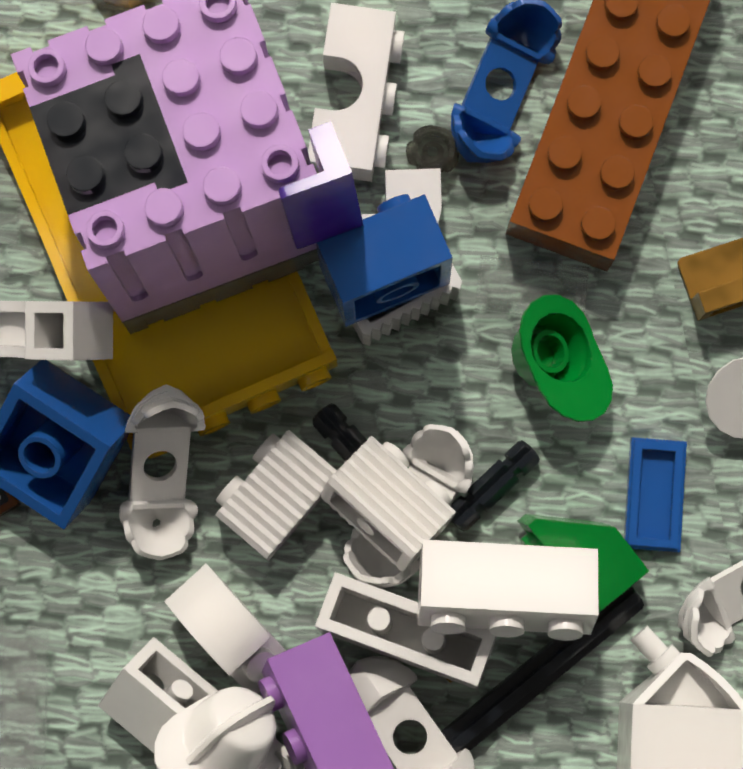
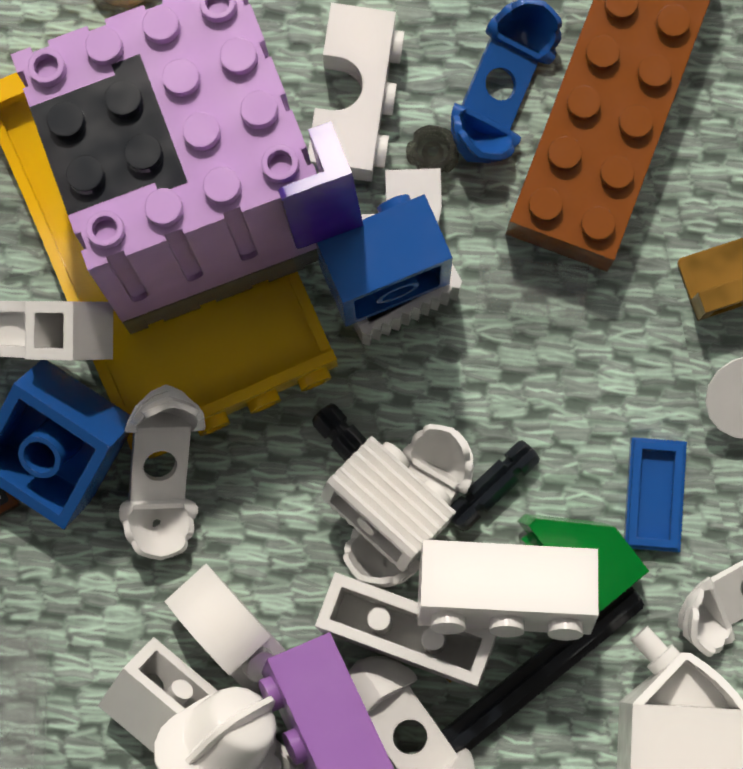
(275, 494): white brick -> none
(562, 358): green piece -> none

